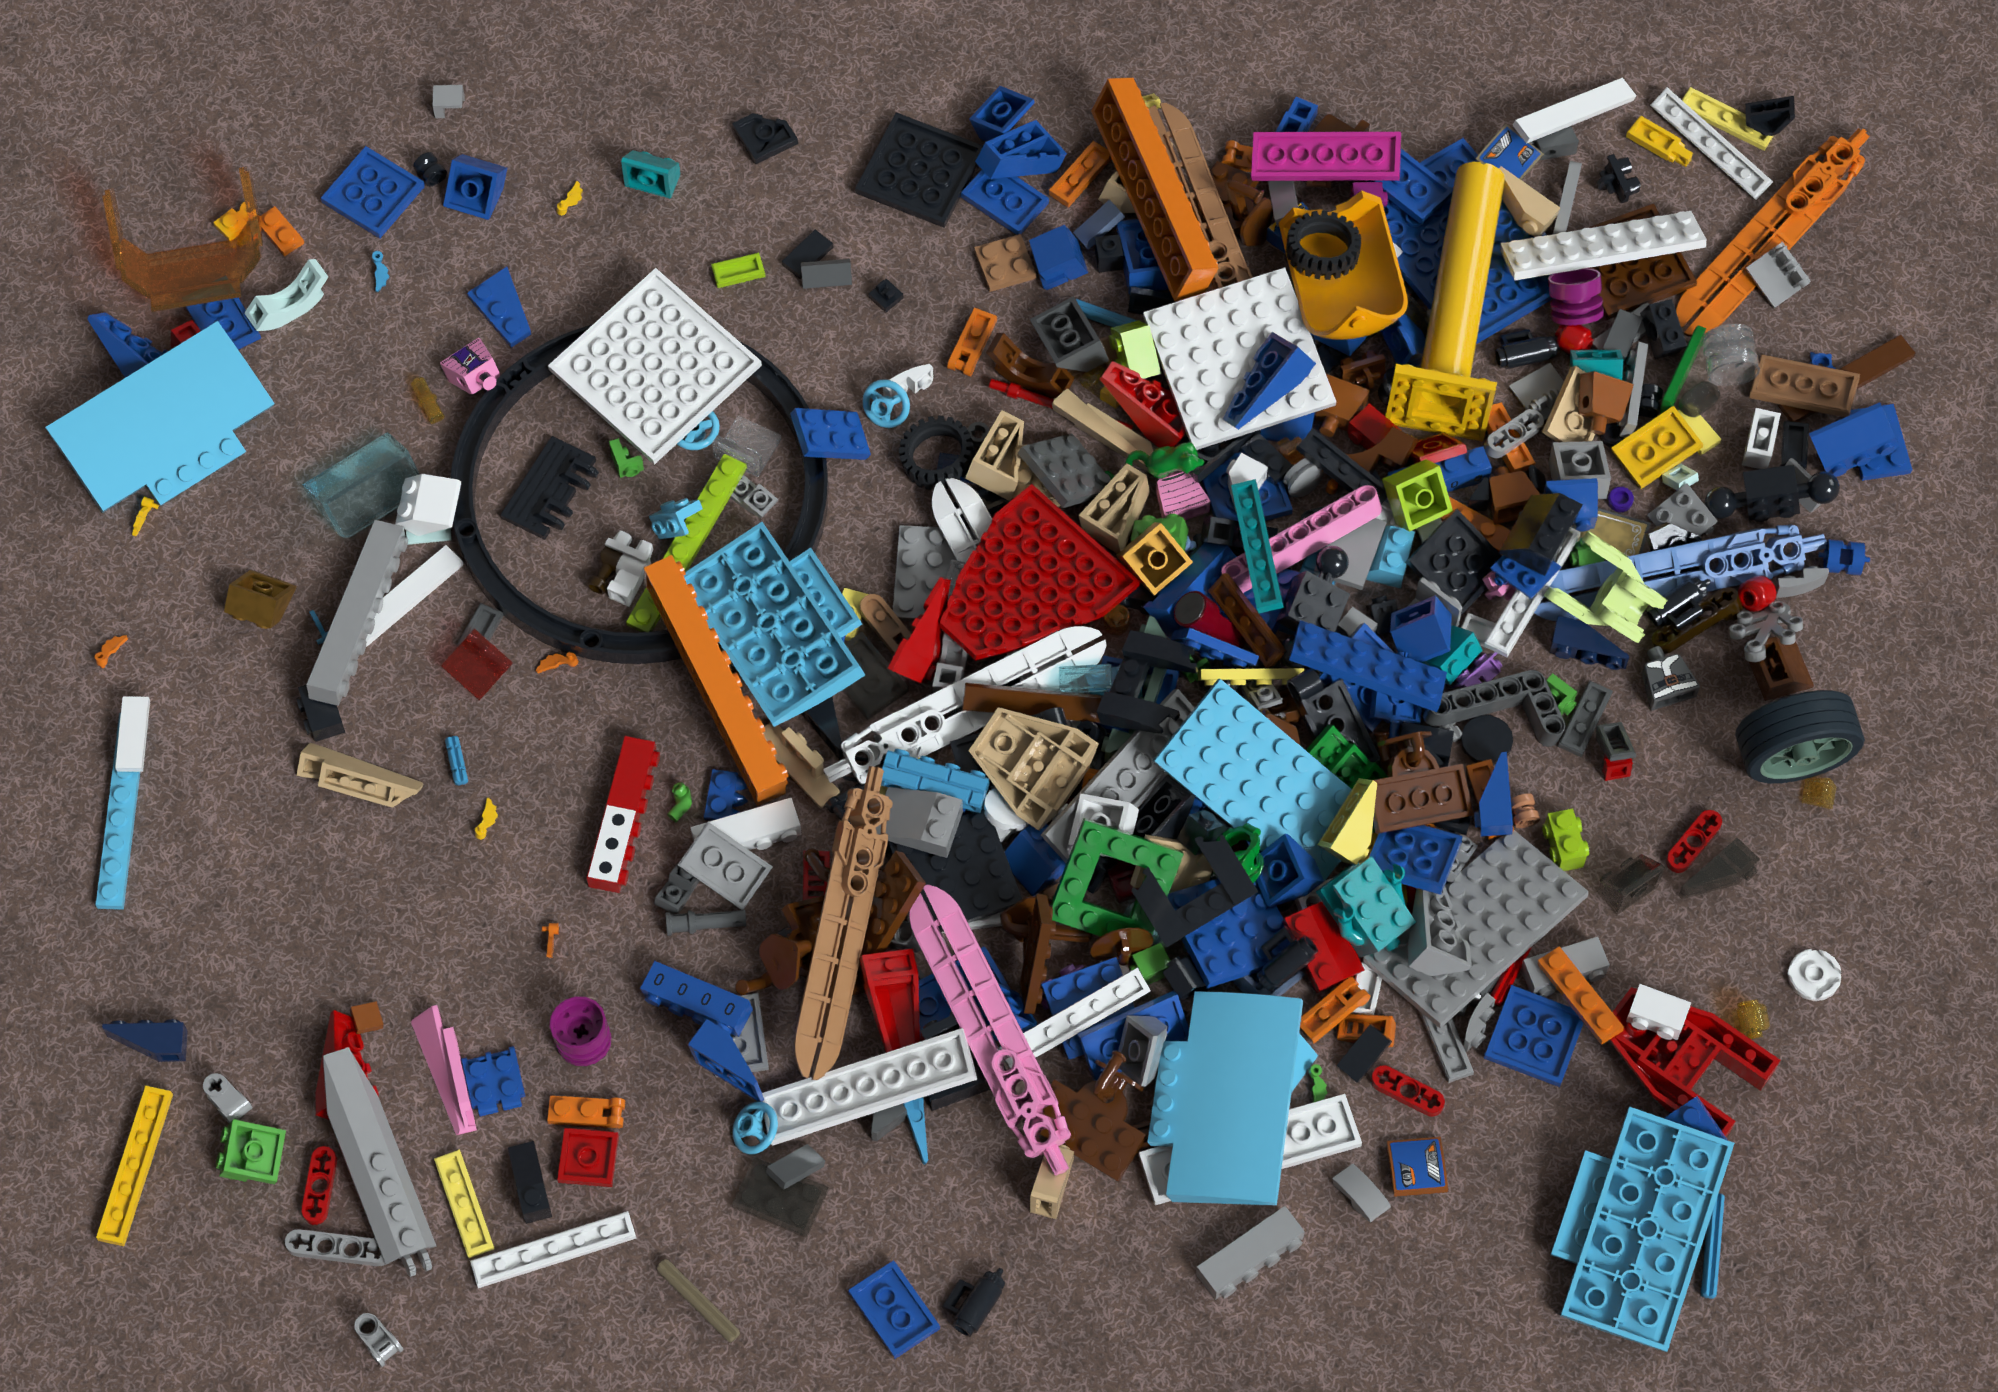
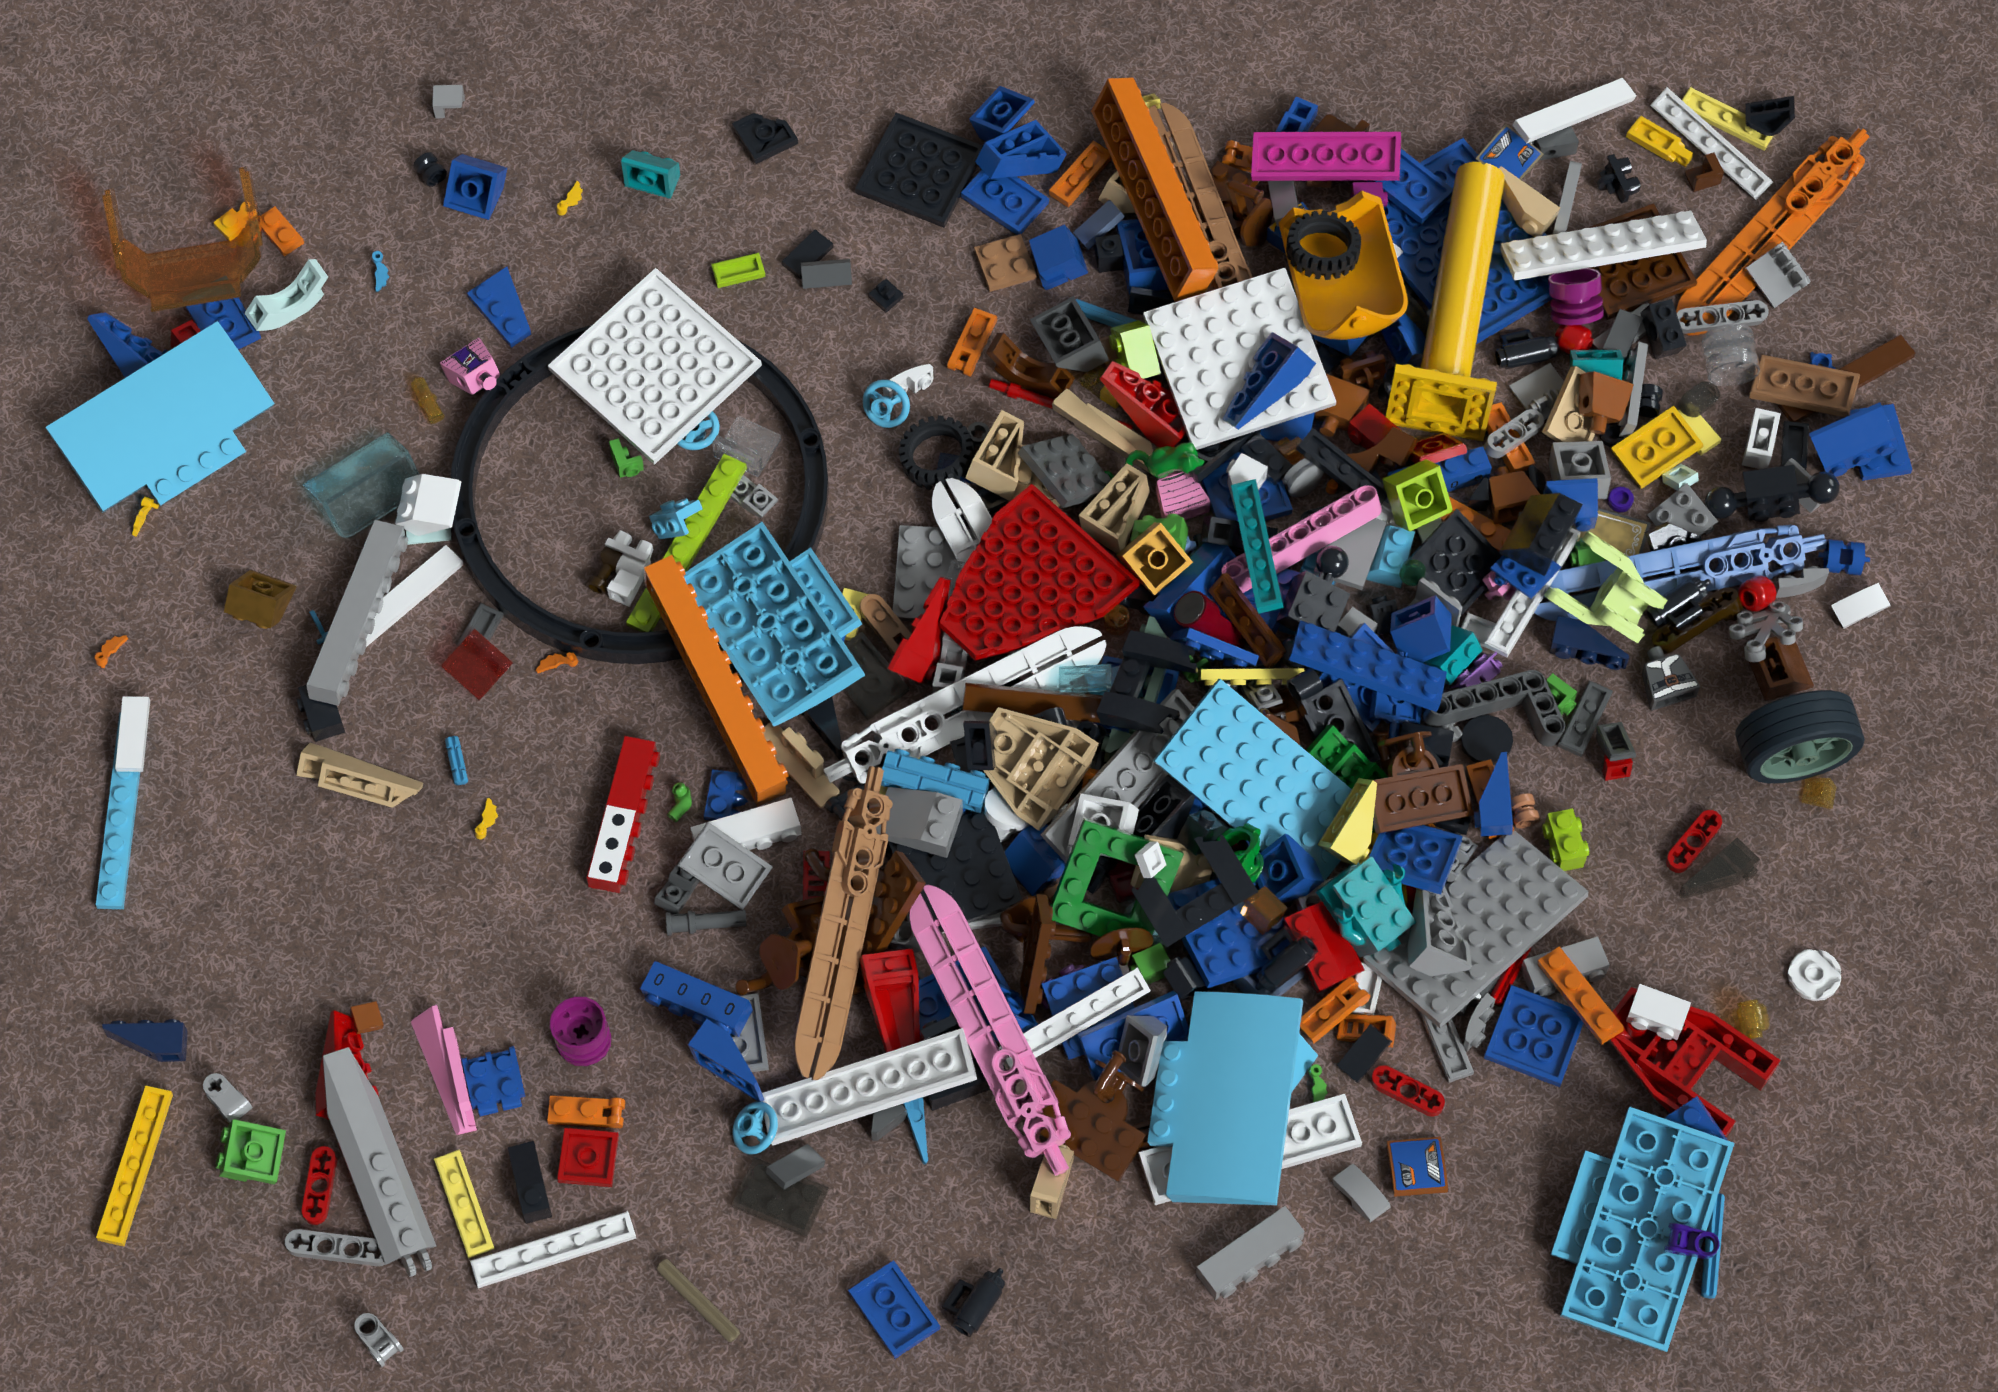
(372, 192): blue plate -> none
(548, 489): black hinge -> none
(553, 929): orange piece -> none
(830, 434): blue plate -> none
(980, 745): none -> black slope
(1150, 859): none -> white plate
(1263, 910): none -> clear orange brick
(1412, 572): none -> clear green tile
(1630, 883): clear smoke slope -> none
(1683, 369): green tile -> none
(1689, 1241): none -> dark purple piece
(1705, 175): none -> reddish brown panel
(1719, 313): none -> light grey beam
(1860, 605): none -> white slope

